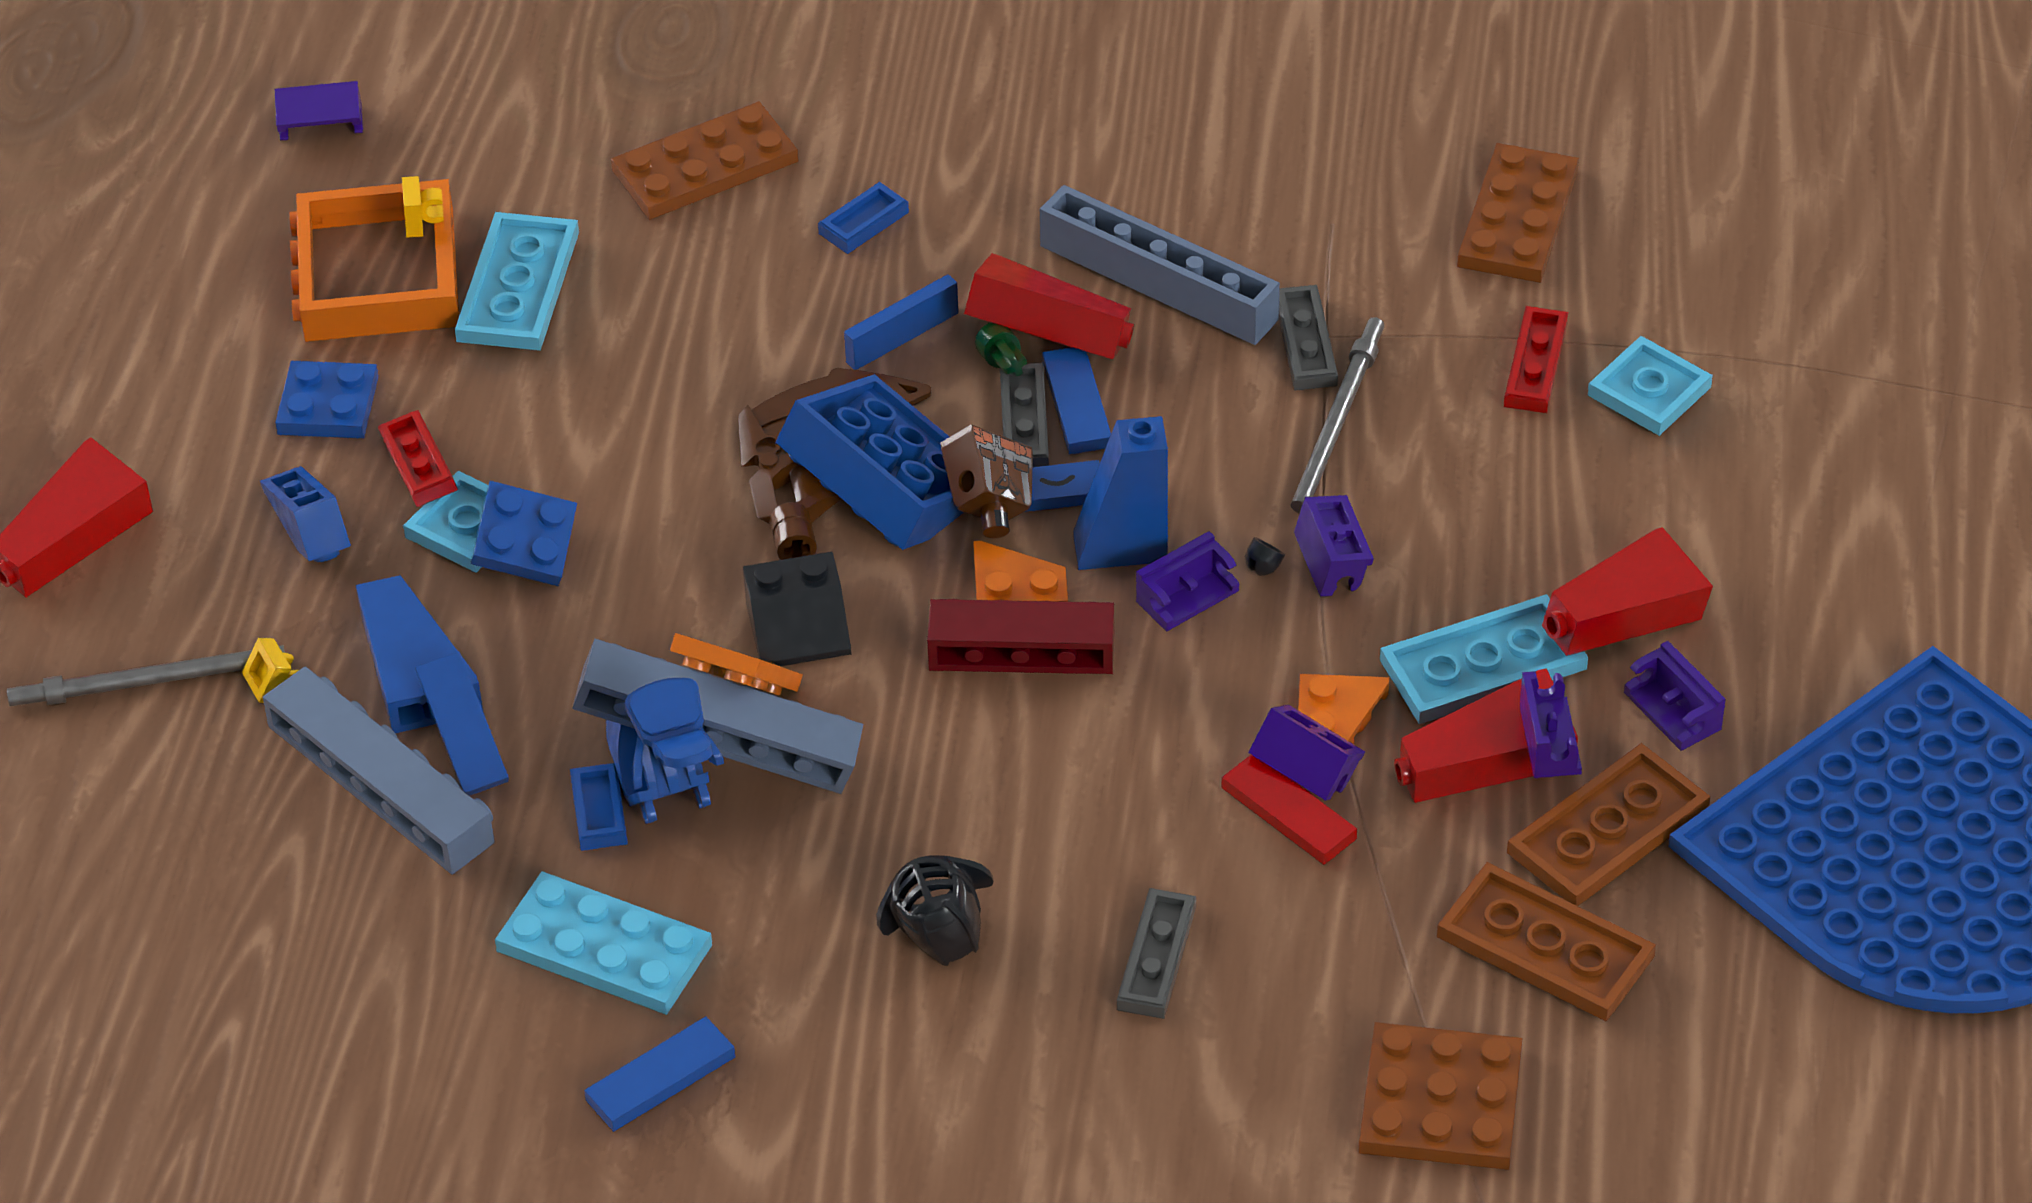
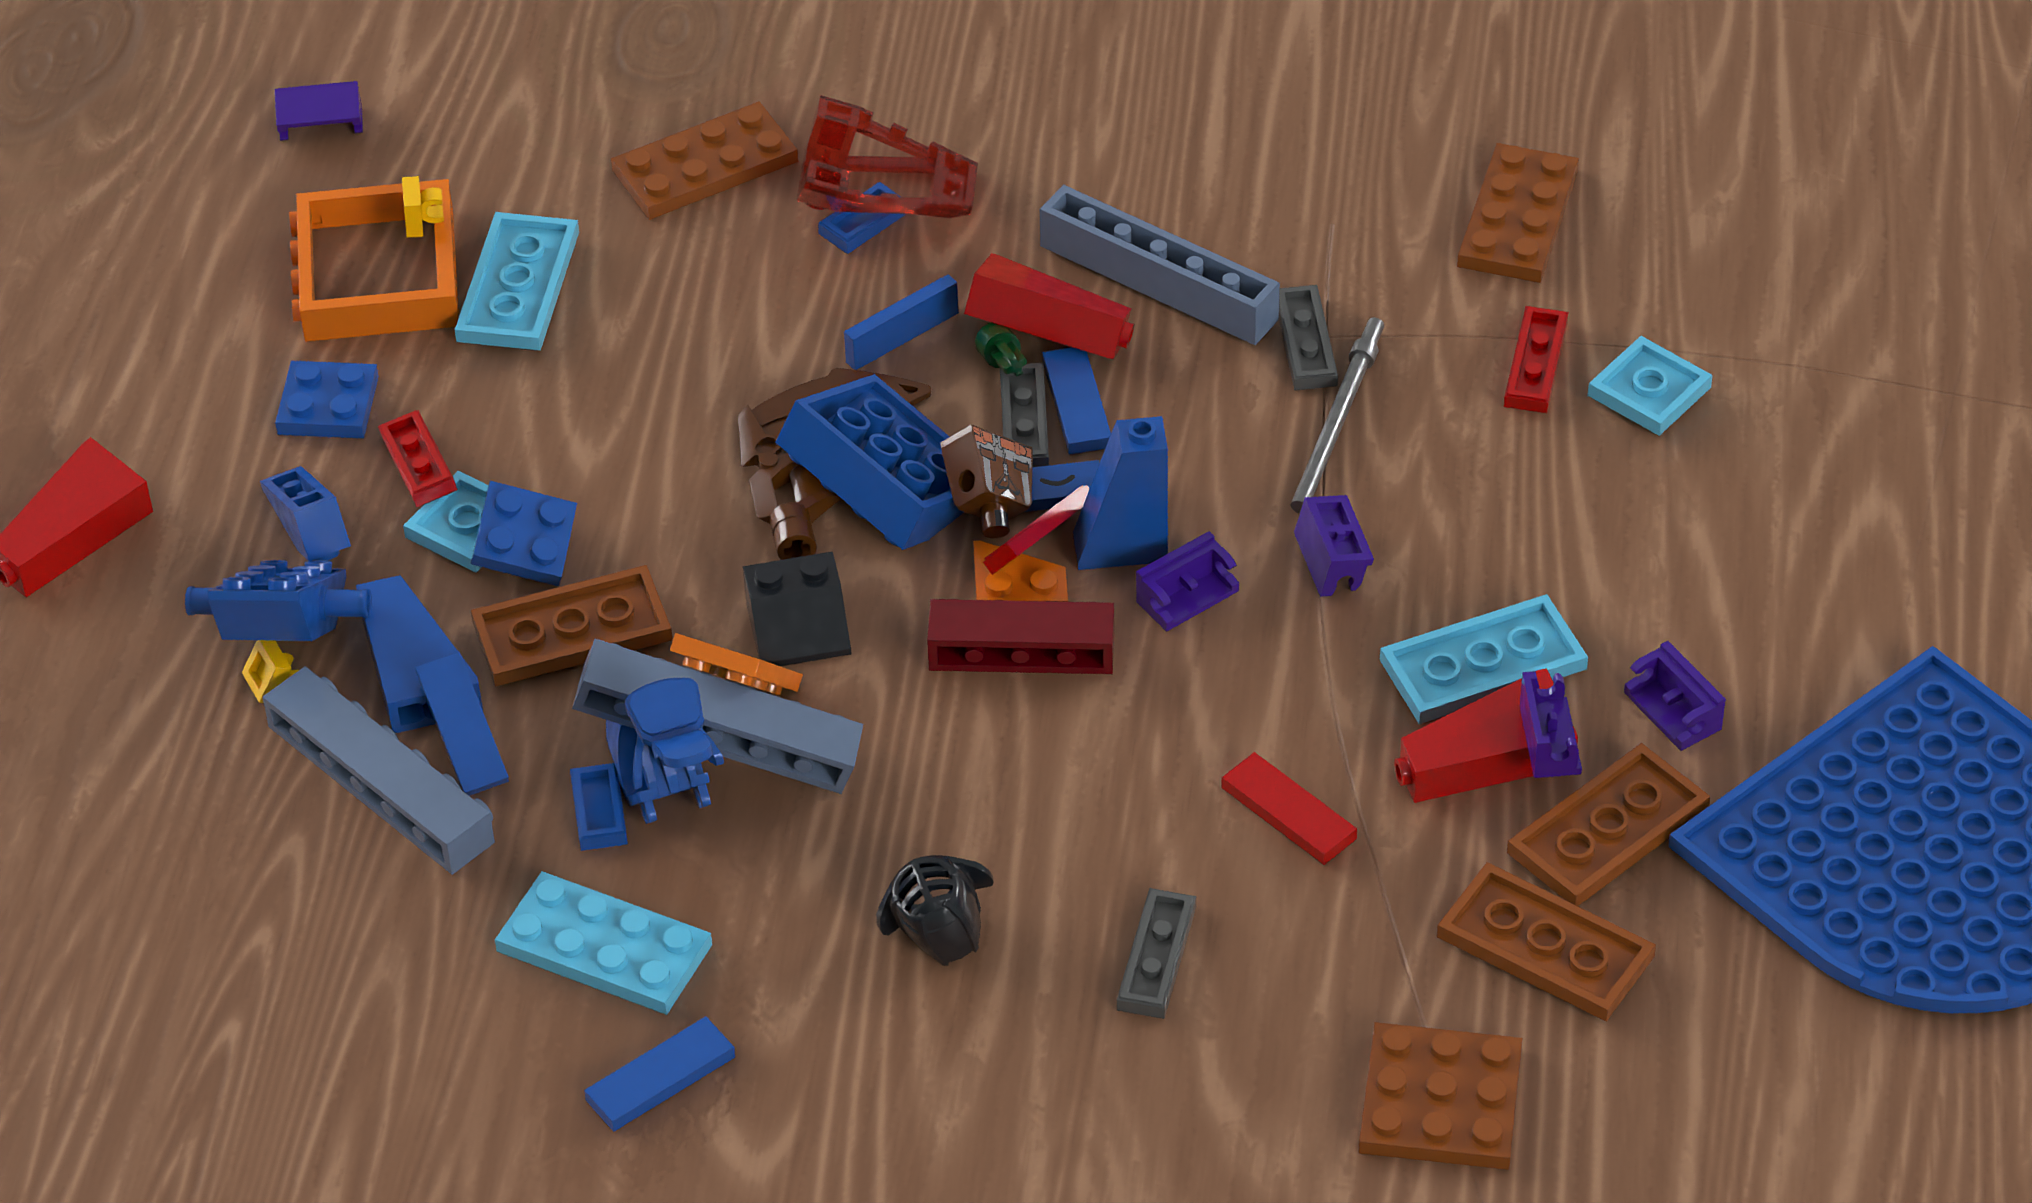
(56, 690): flat silver bar -> none
(280, 601): none -> blue slope
(560, 624): none -> dark orange plate
(828, 167): none -> clear red windscreen
(1036, 530): none -> red tile
(1263, 557): black hinge -> none
(1306, 751): dark purple hinge -> none
(1341, 701): orange wing -> none
(1628, 596): red slope -> none

